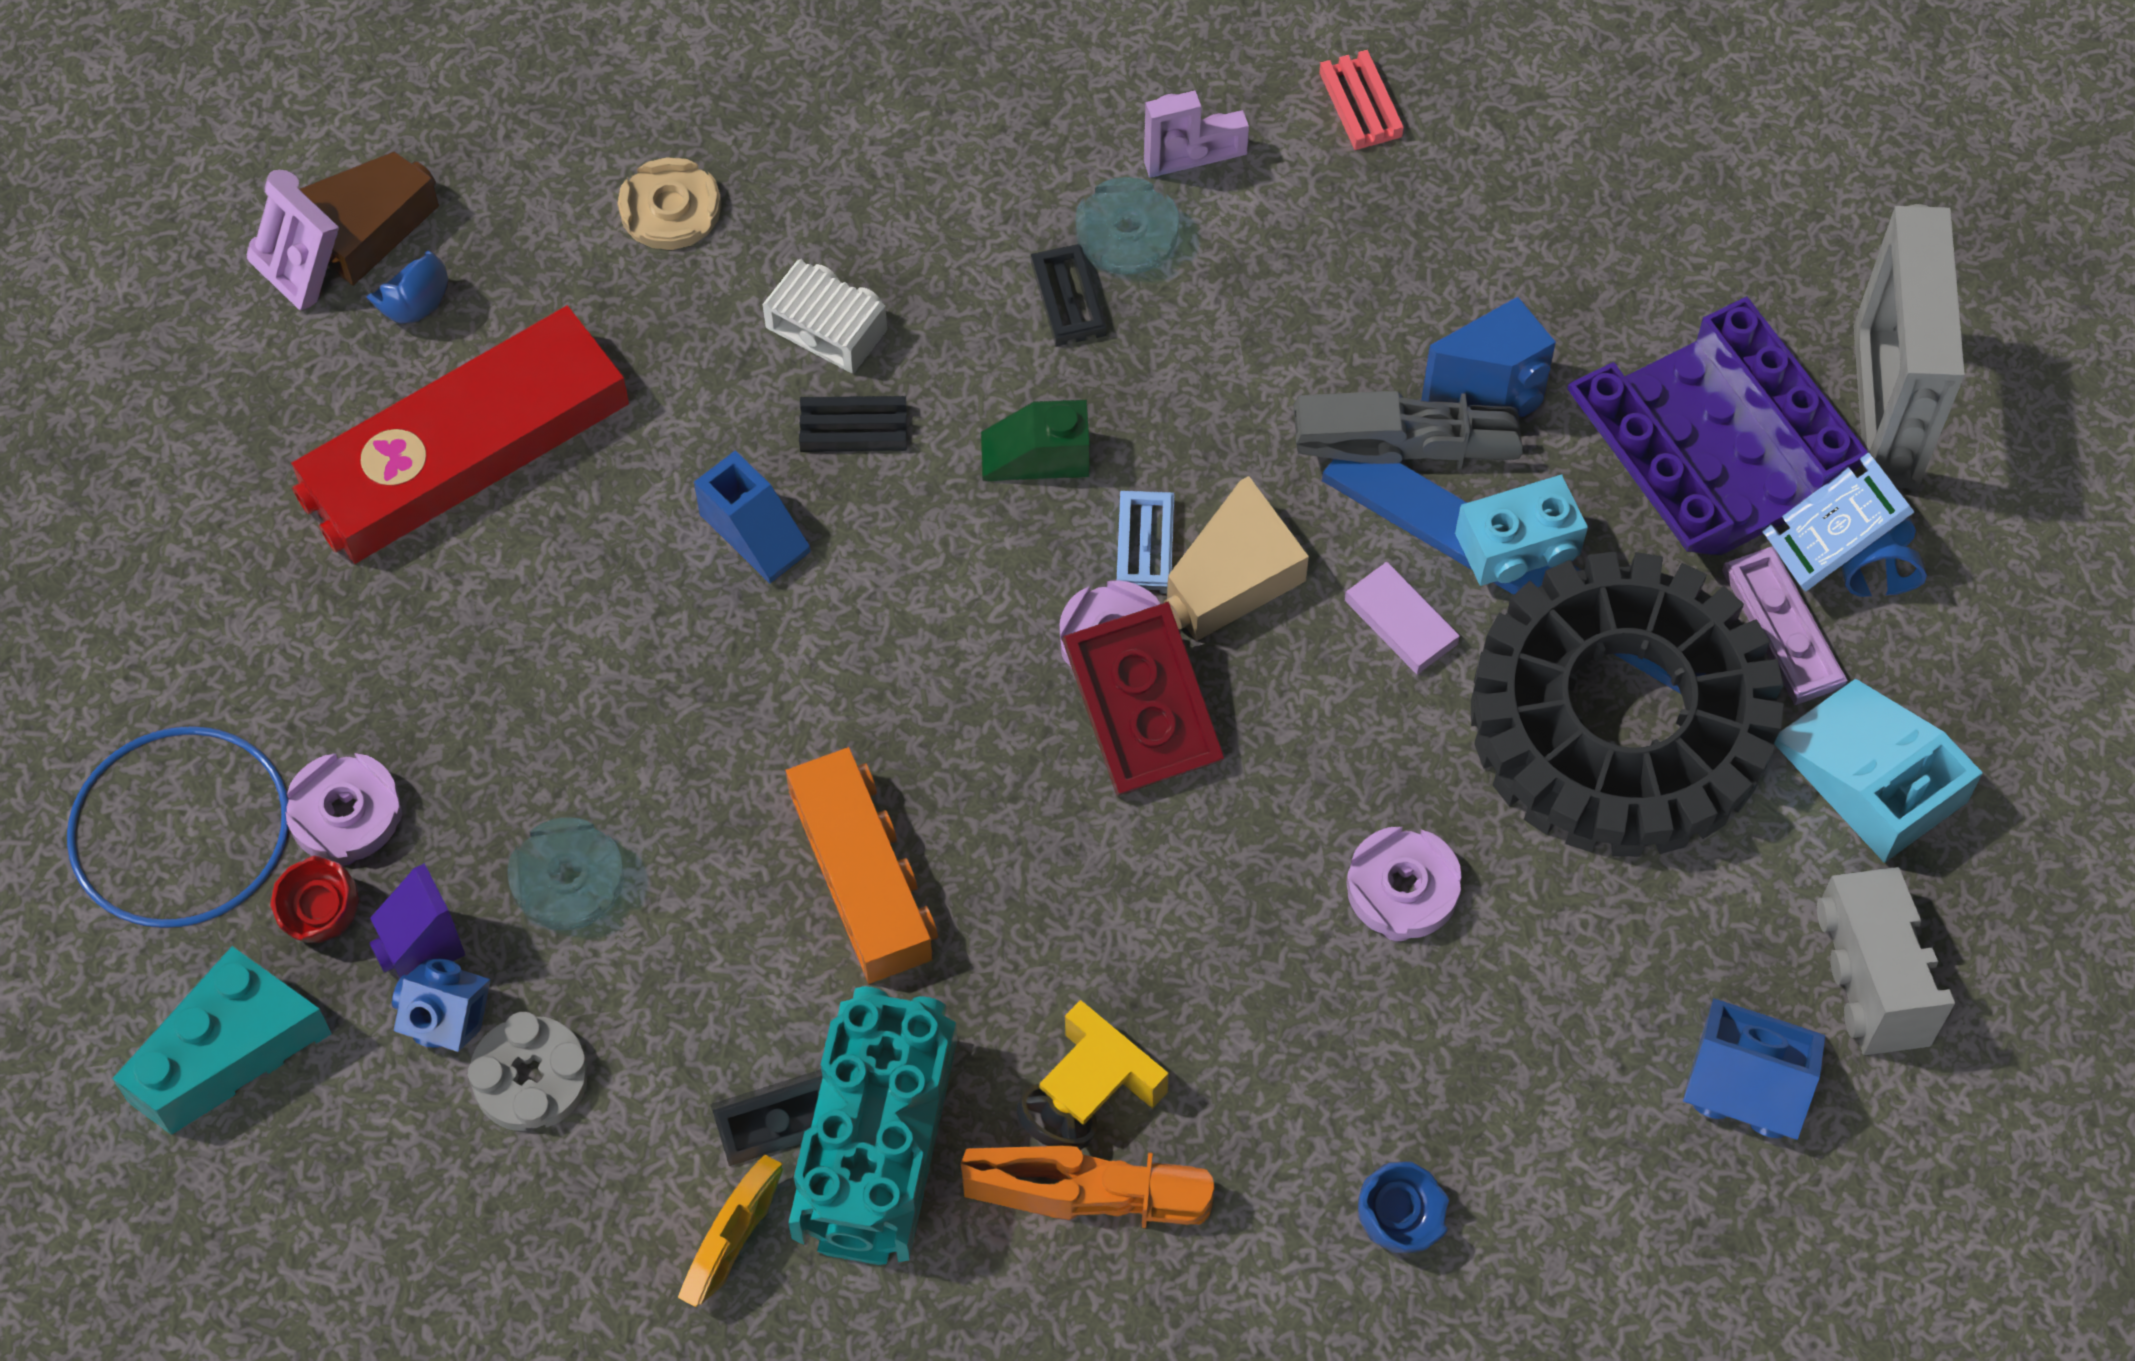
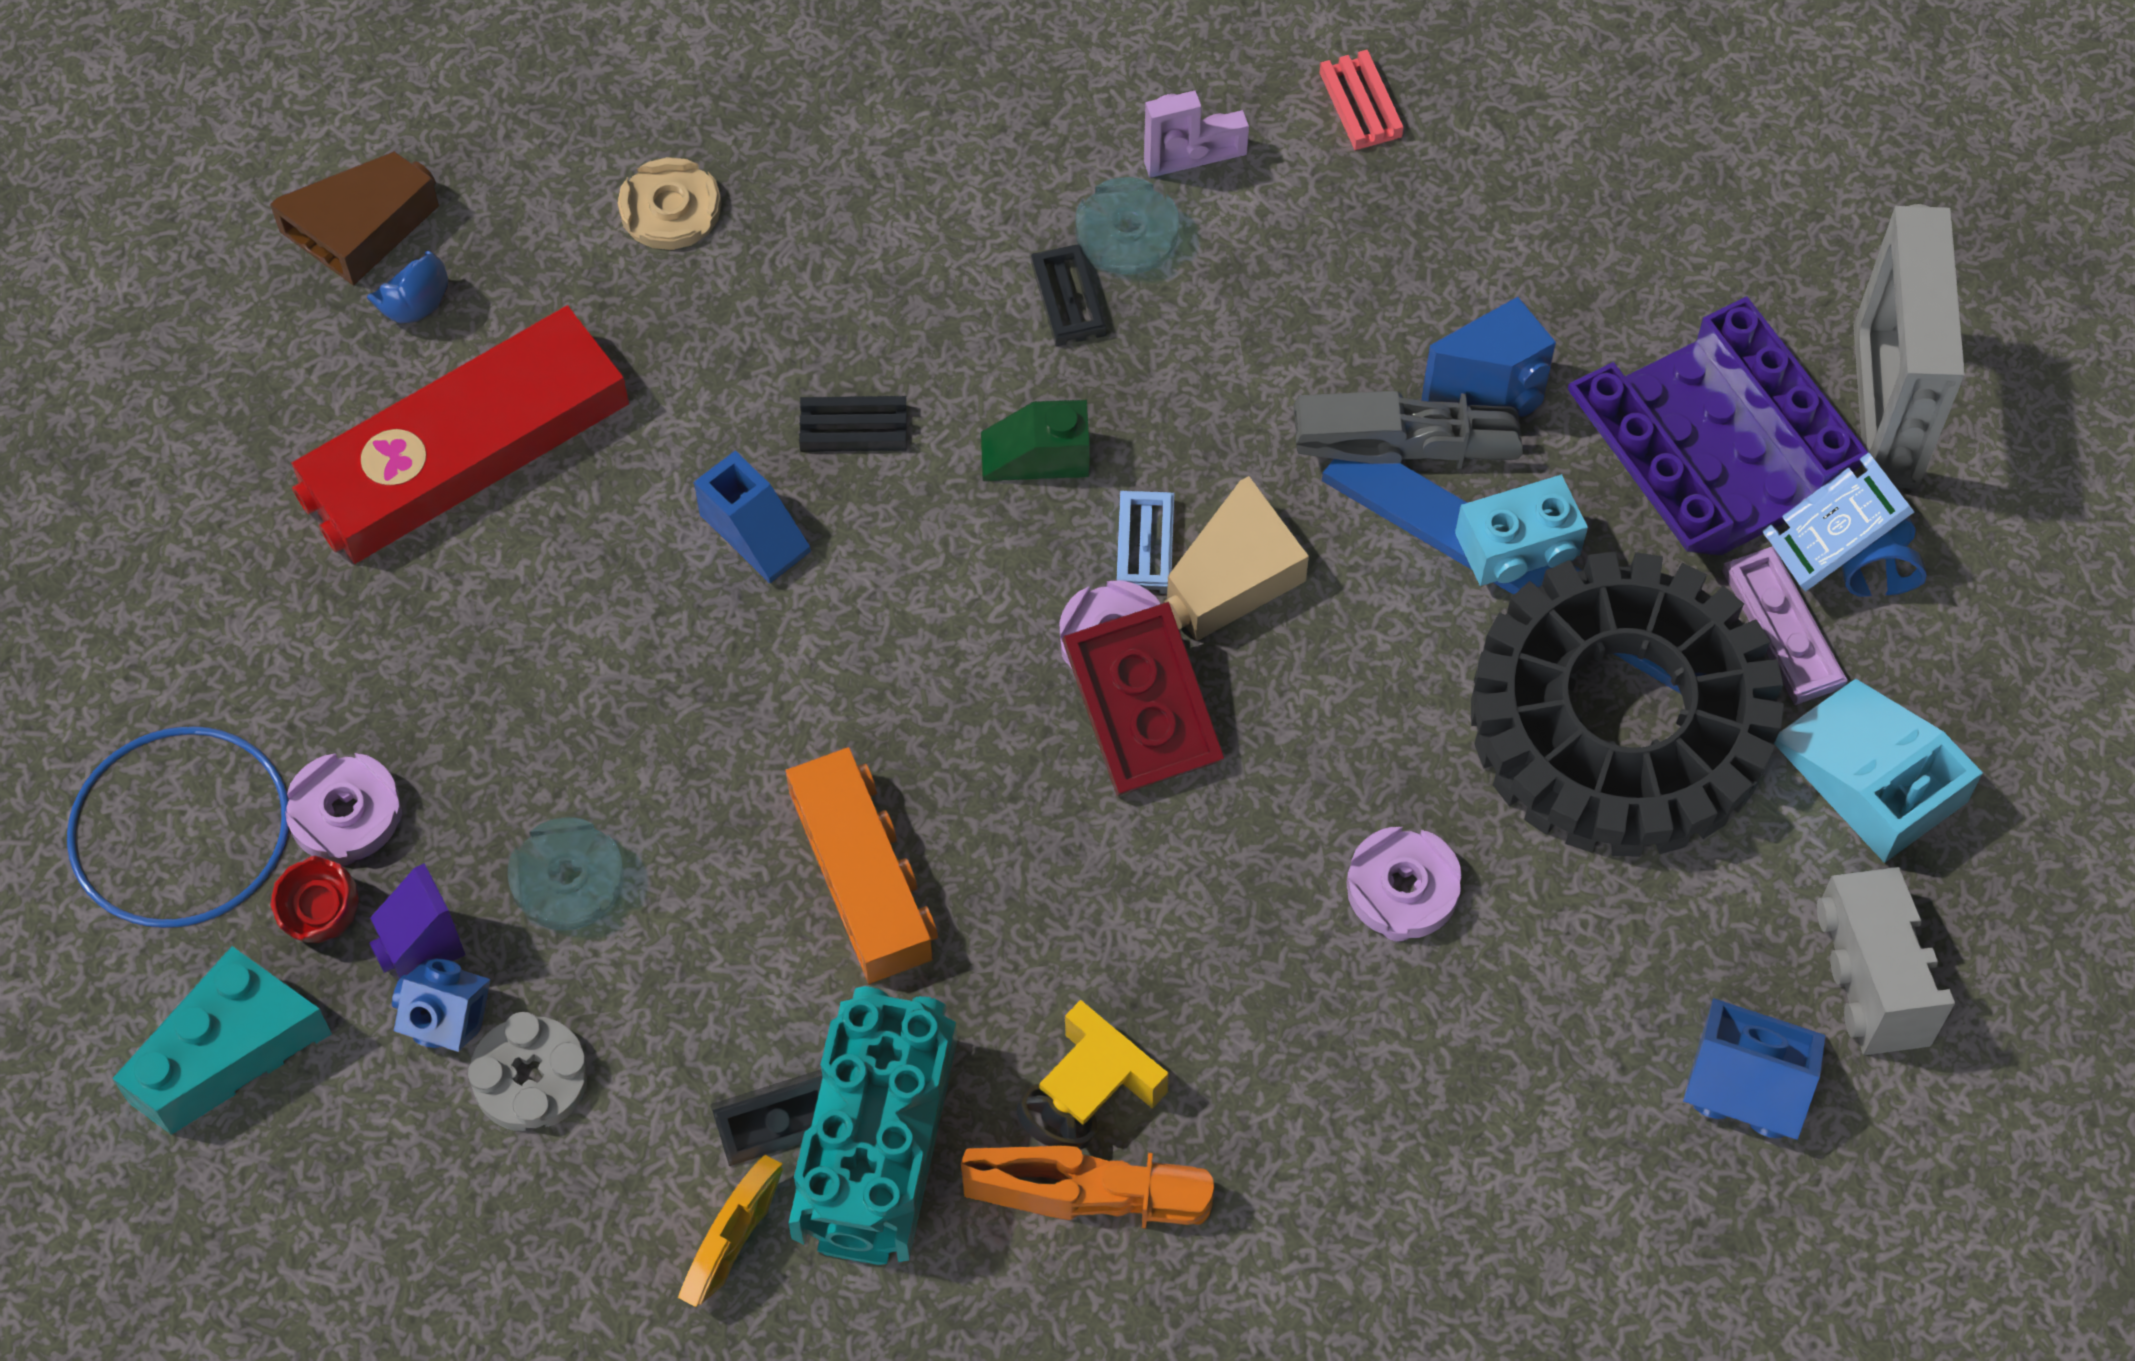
(292, 241): lavender plate -> none
(826, 315): white brick -> none
(1401, 1193): blue hair -> none
(1402, 618): lavender tile -> none

